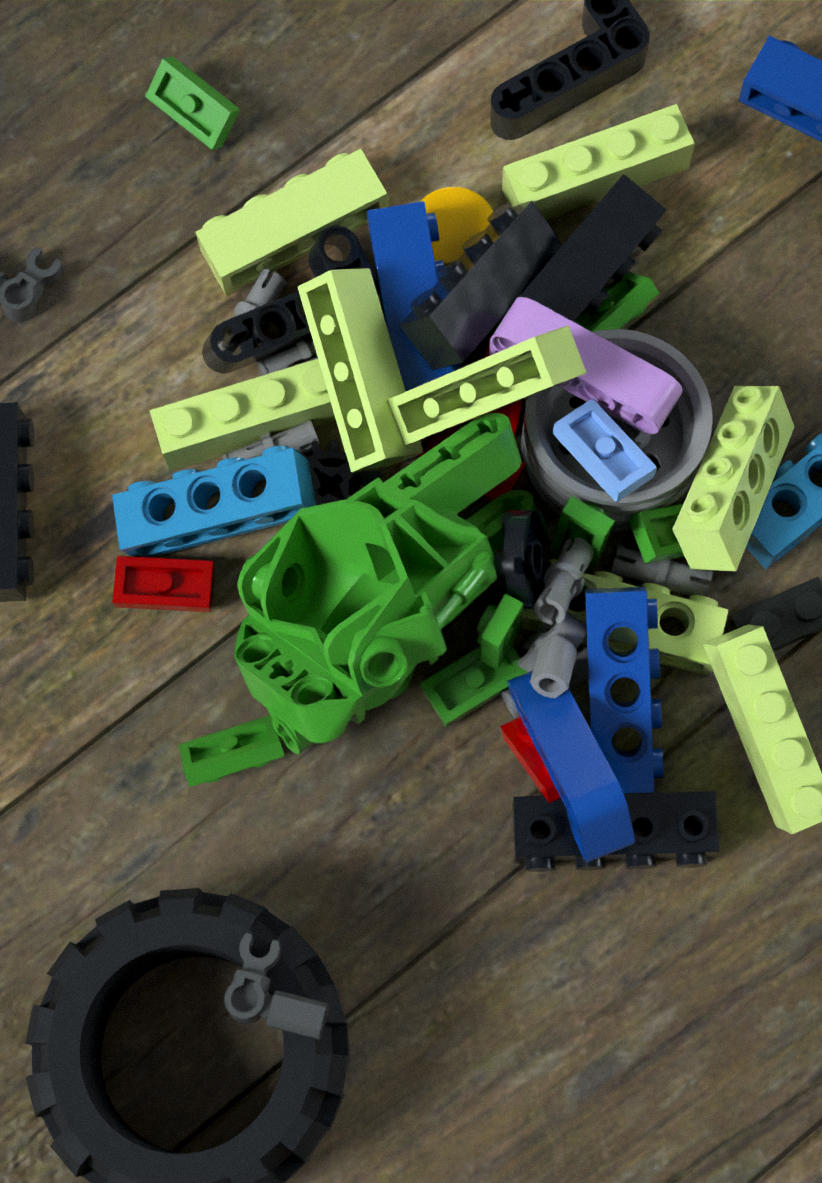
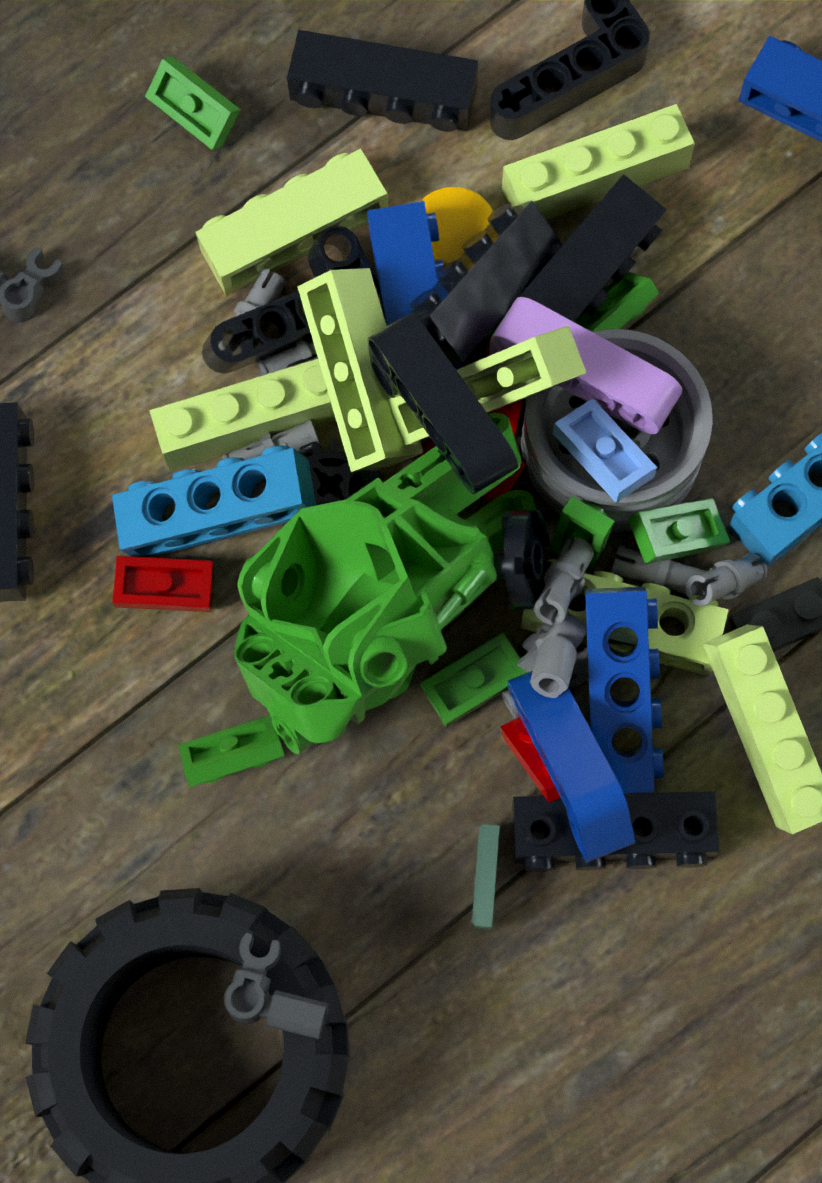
(382, 81): none -> black brick
(417, 369): none -> black beam
(485, 878): none -> sand green tile
(499, 630): bright green plate -> none
(726, 579): none -> light grey pin
(734, 478): yellowish green brick -> none

